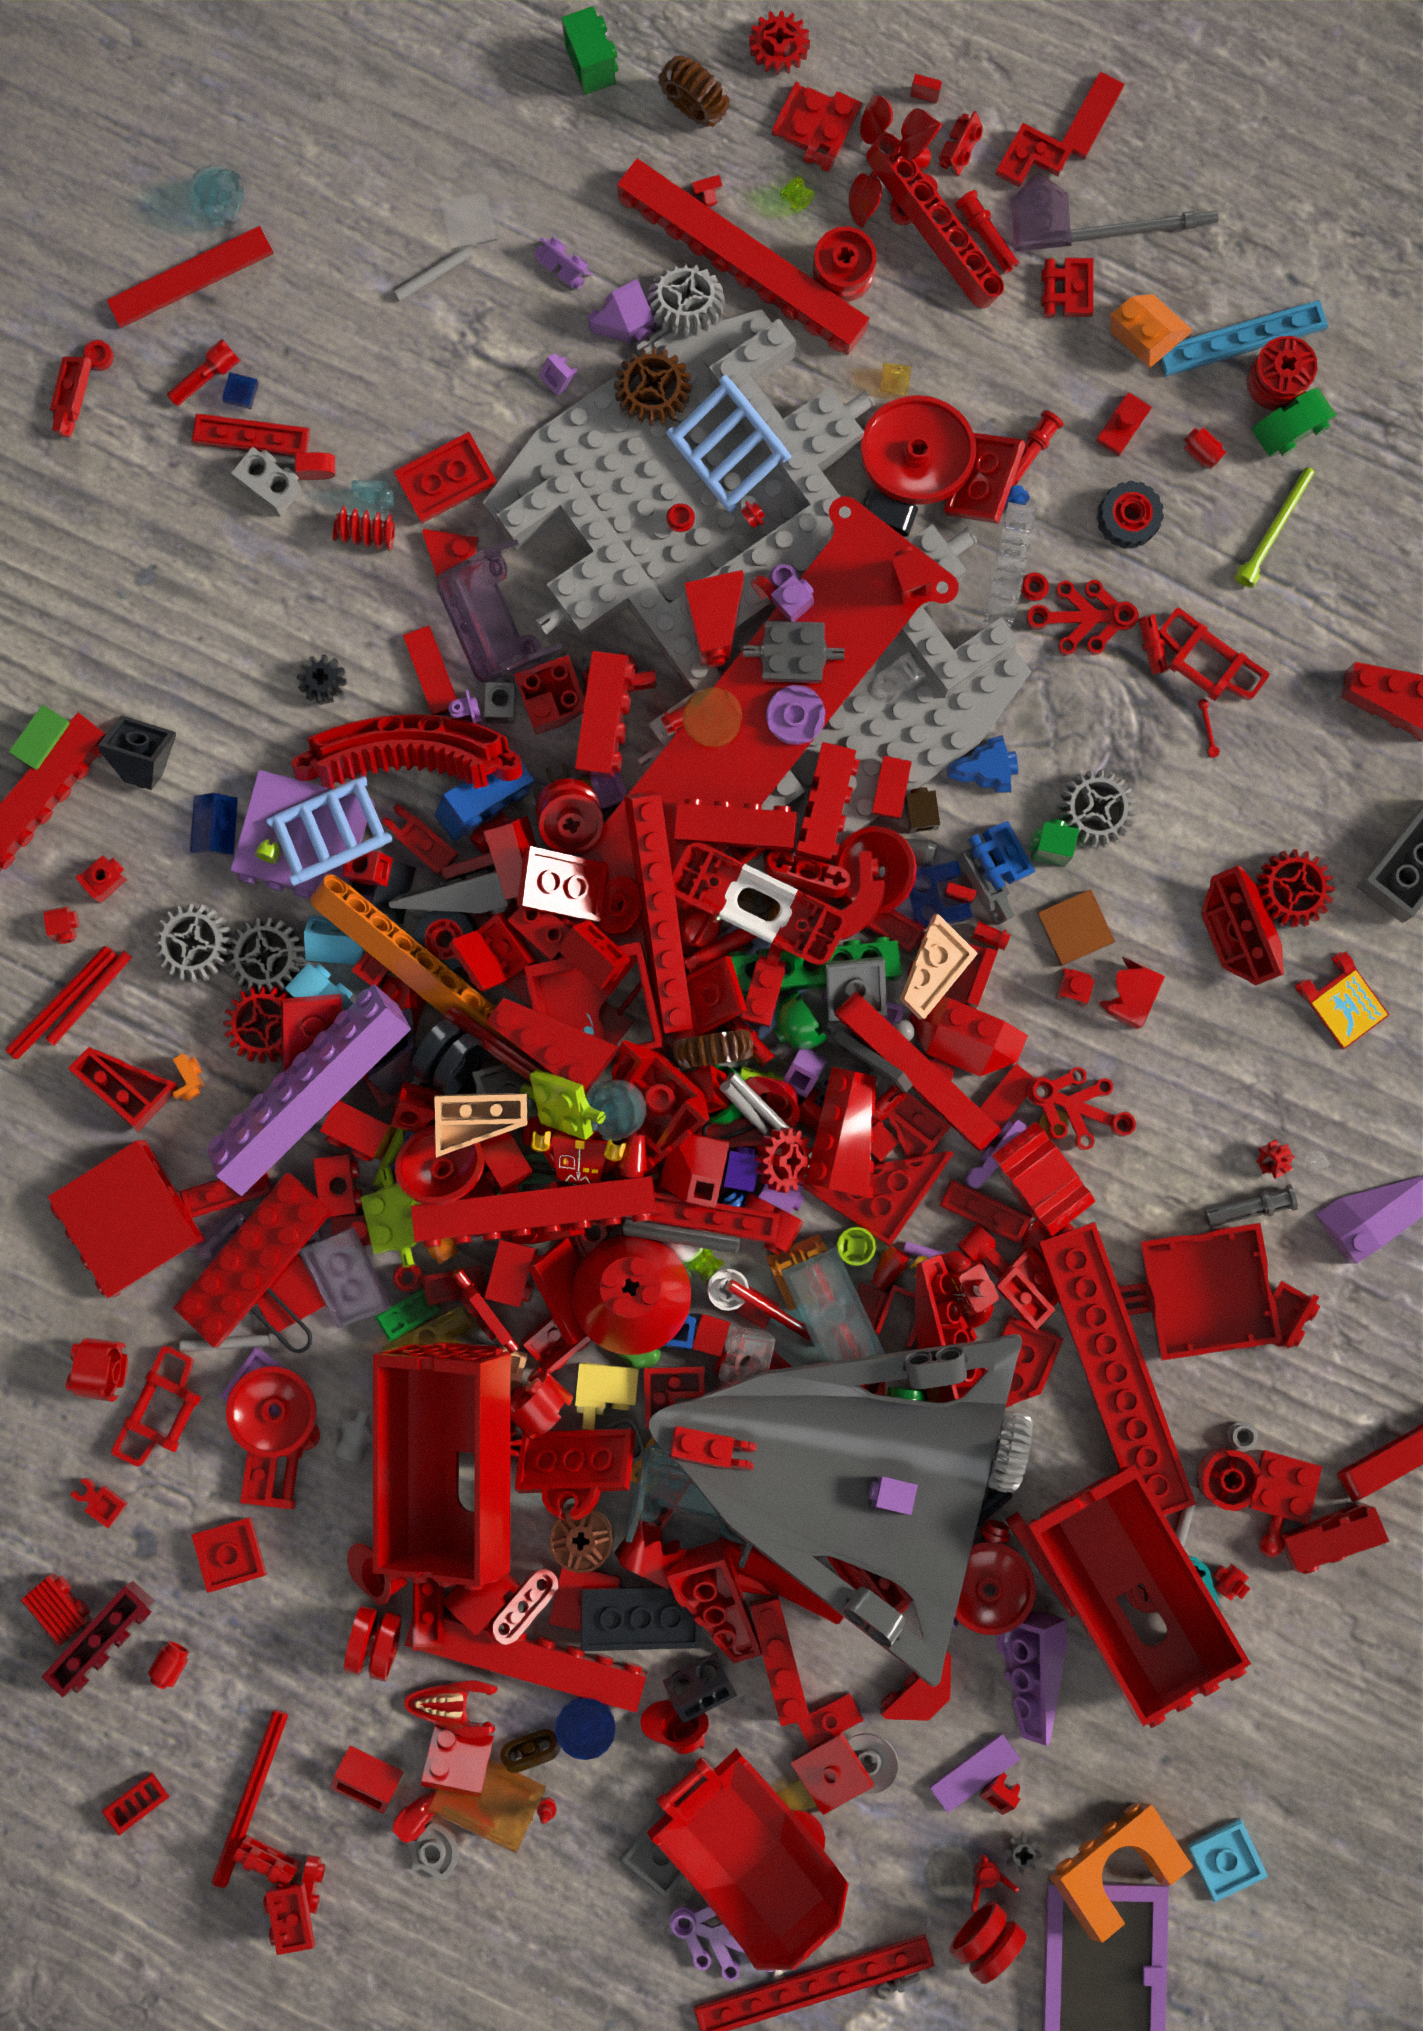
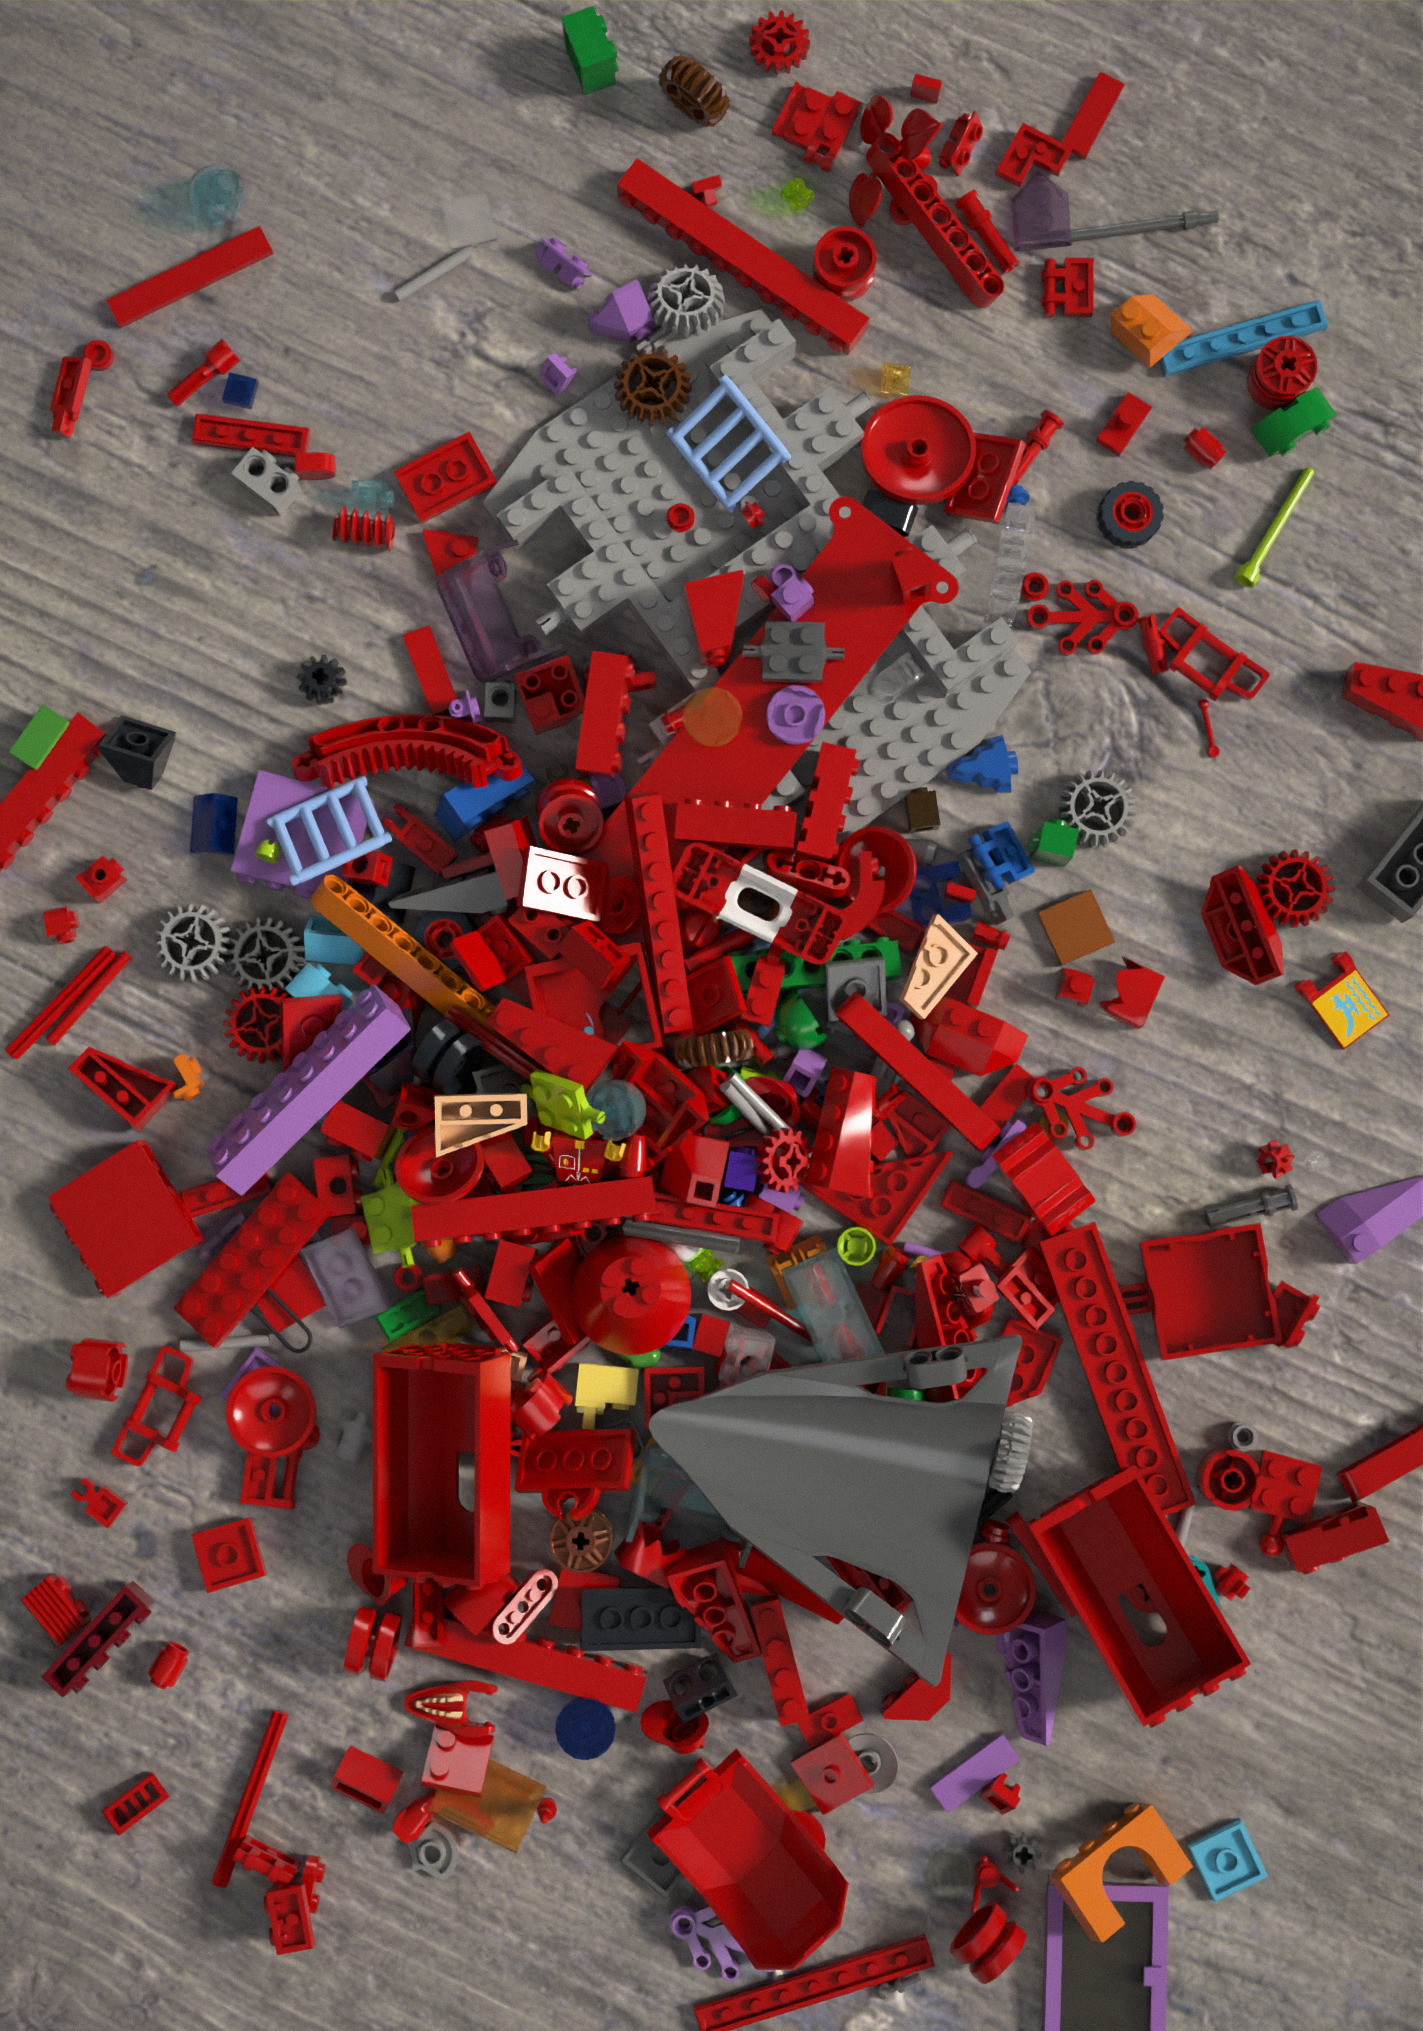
(530, 1750): dark brown plate -> none
(659, 1100): red tile -> none
(709, 1449): red hinge -> none
(872, 1061): dark grey tile -> none
(891, 787): red tile -> none
(892, 1495): medium lavender brick -> none

